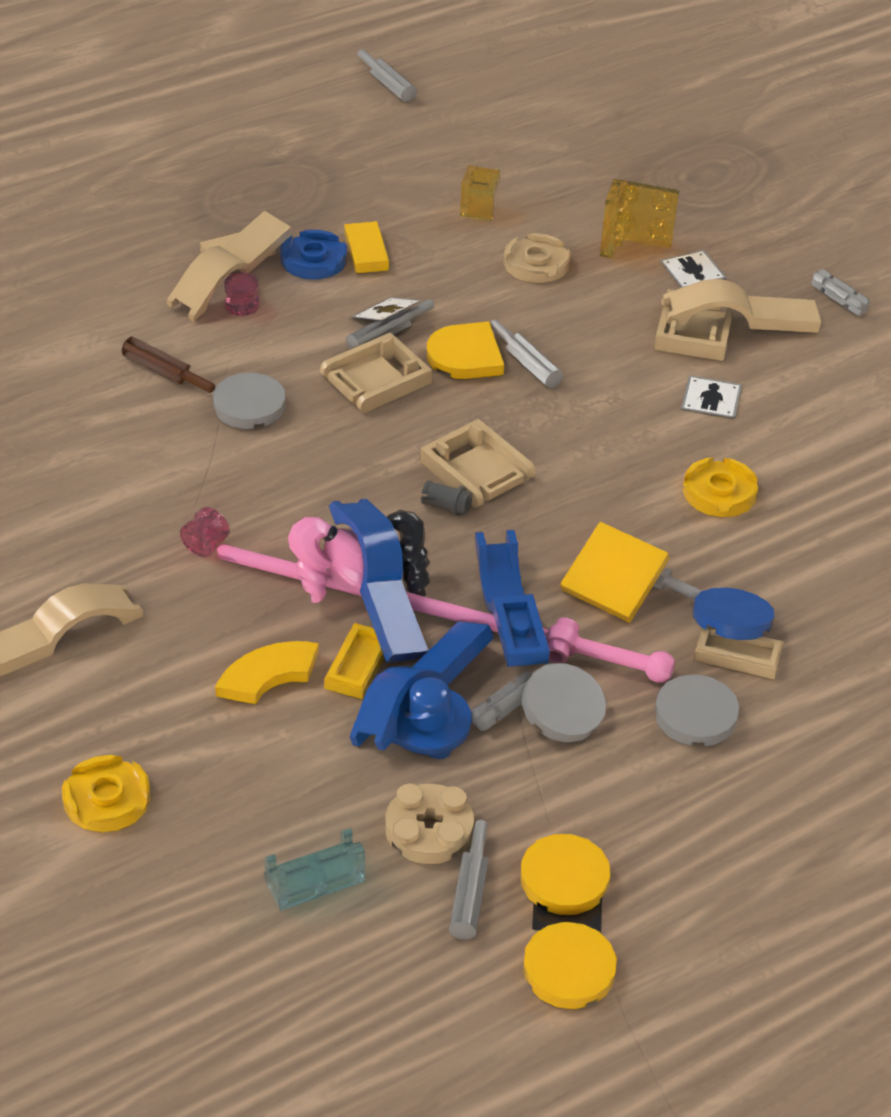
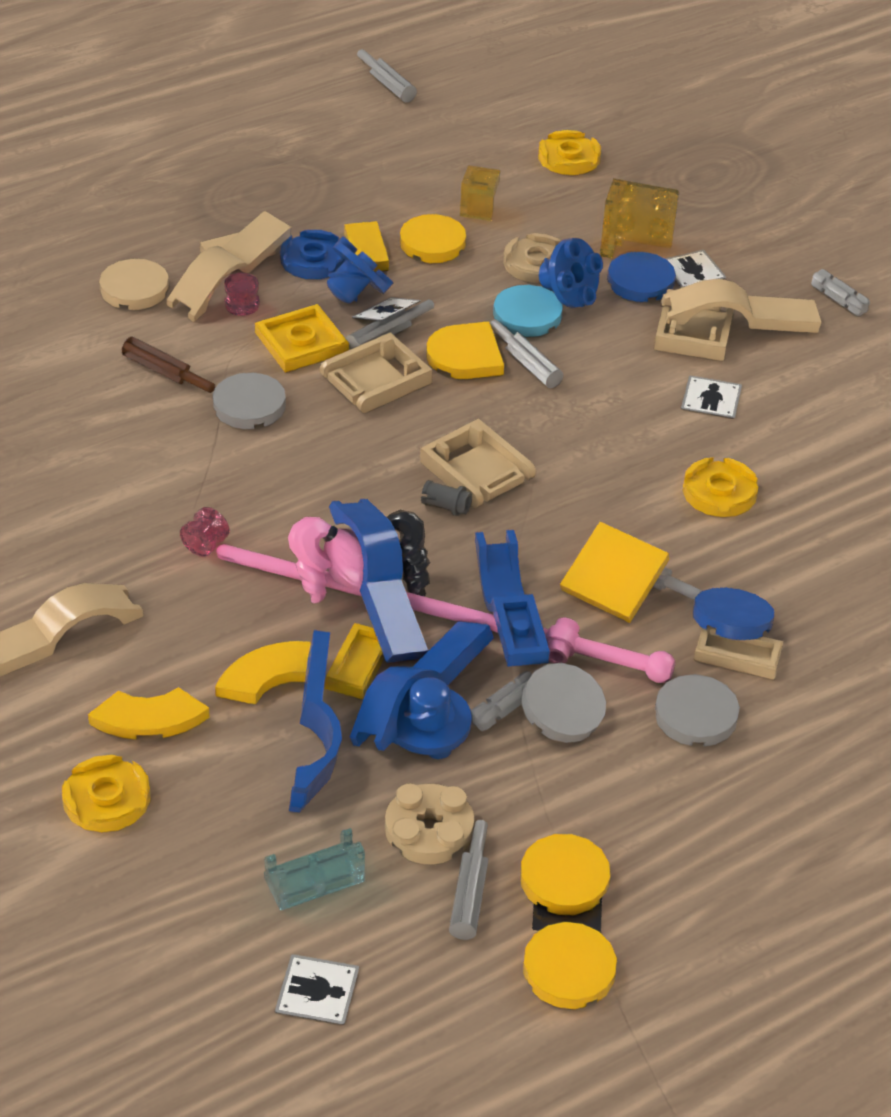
(134, 284): none -> tan tile
(163, 714): none -> yellow tile
(301, 338): none -> yellow tile
(317, 989): none -> sticker
(321, 720): none -> blue piece
(355, 274): none -> blue plate
(433, 238): none -> yellow tile
(528, 310): none -> medium azure tile
(569, 153): none -> yellow tile
(572, 273): none -> blue plate
(641, 276): none -> blue tile

